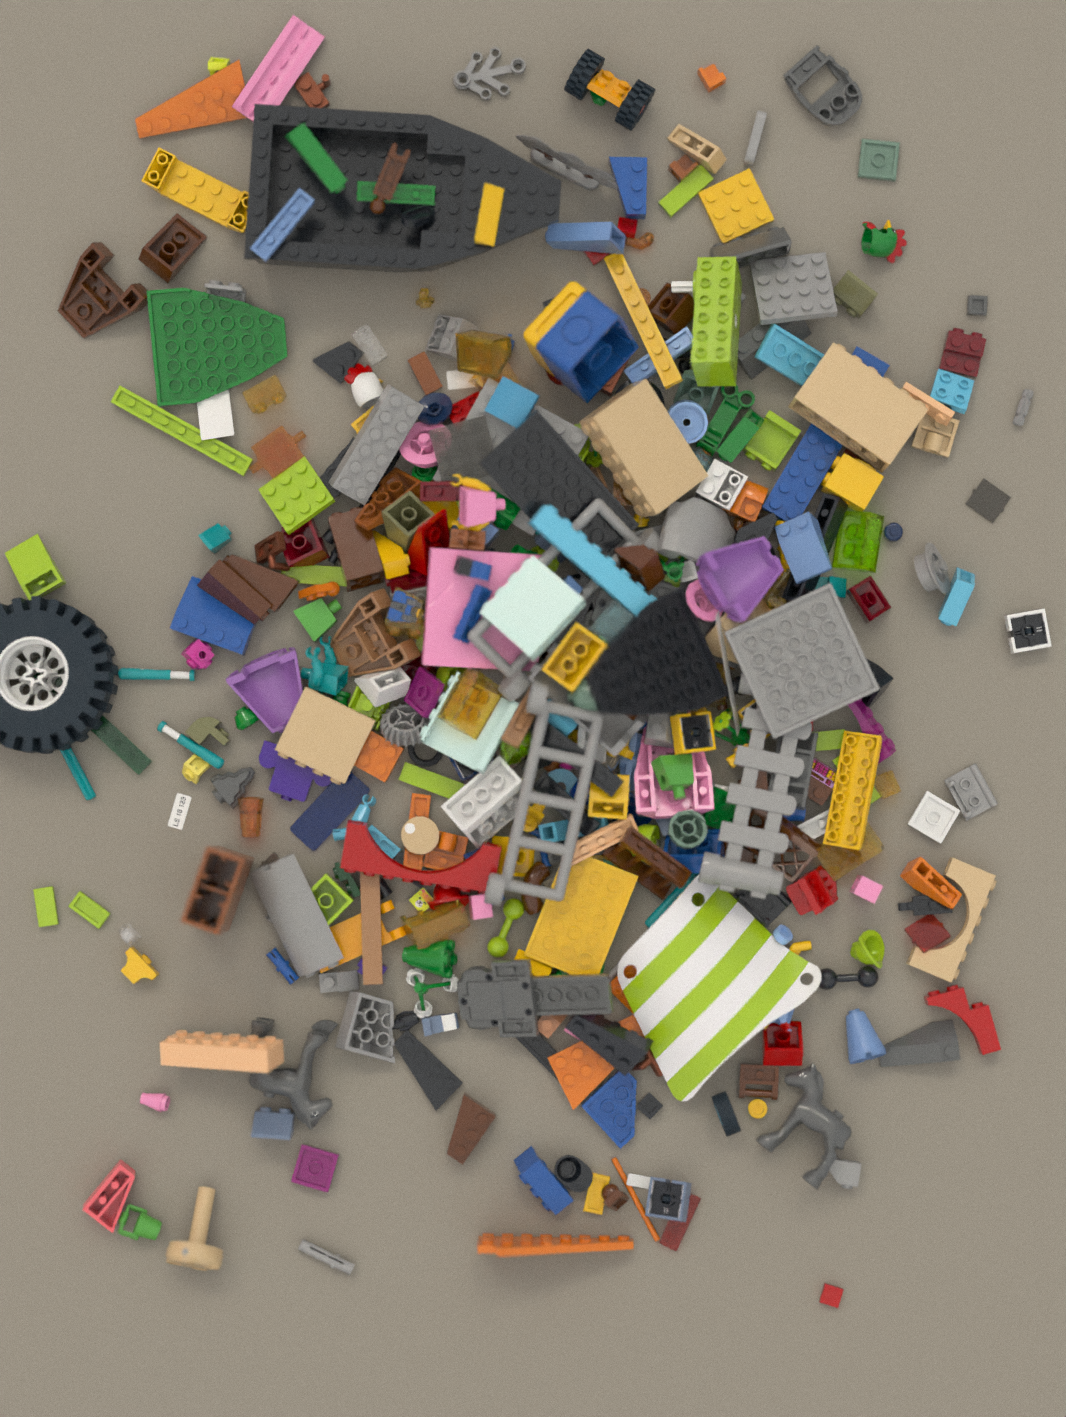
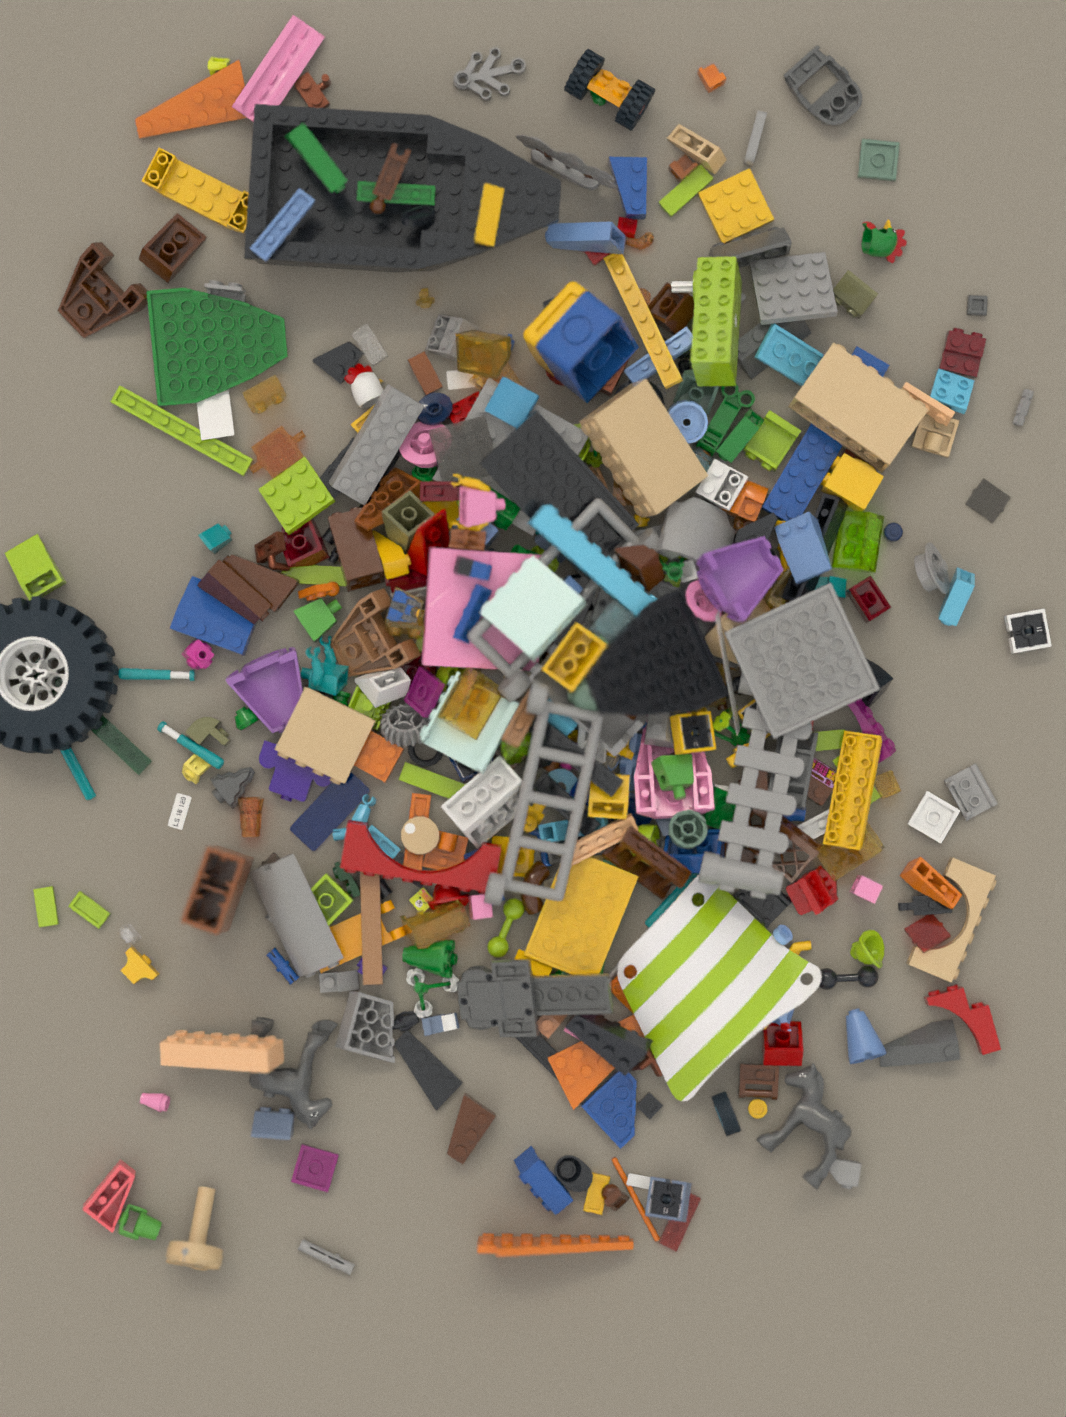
(831, 1295): red tile -> none

